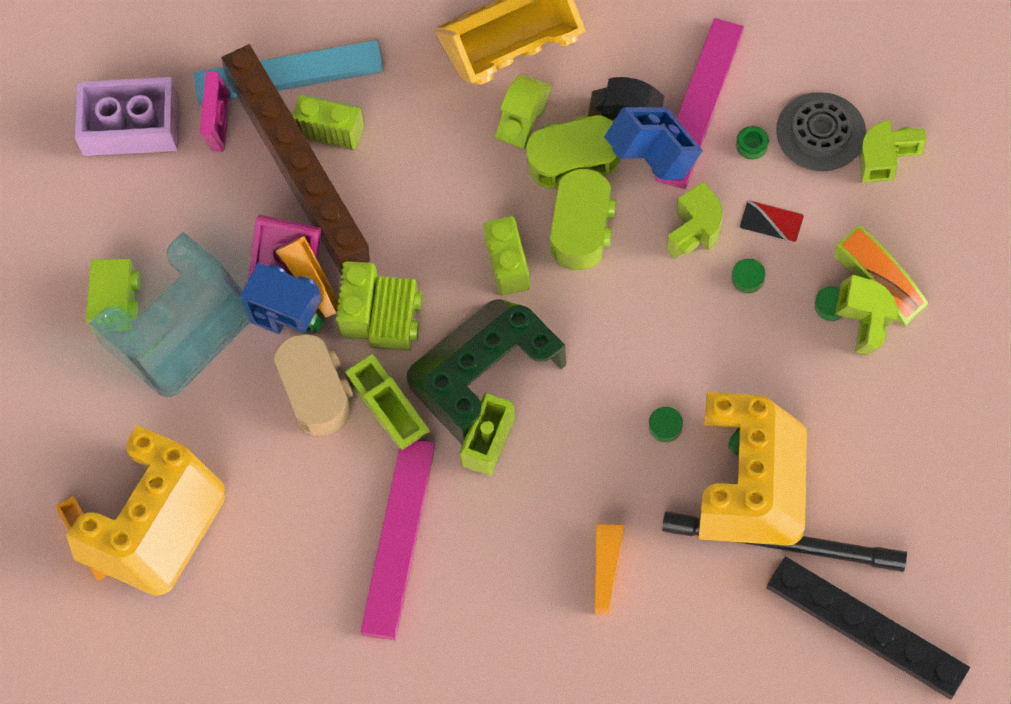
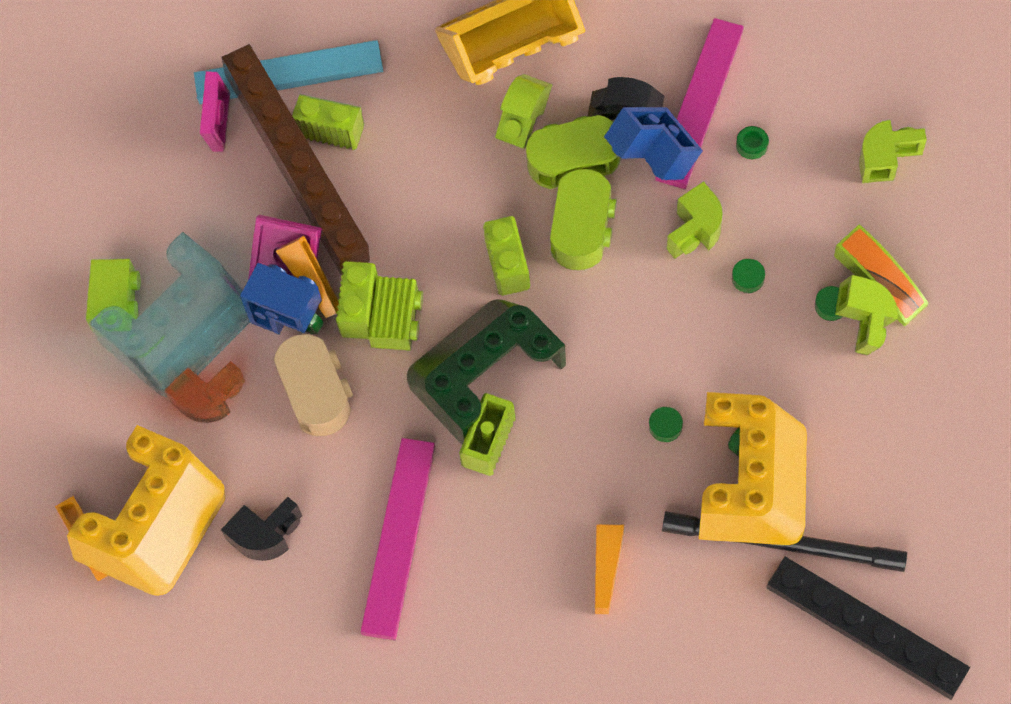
(127, 116): lavender brick -> none
(203, 400): none -> clear orange brick
(261, 538): none -> black brick
(386, 402): lime slope -> none
(771, 221): sticker -> none
(822, 121): dark grey wheel -> none

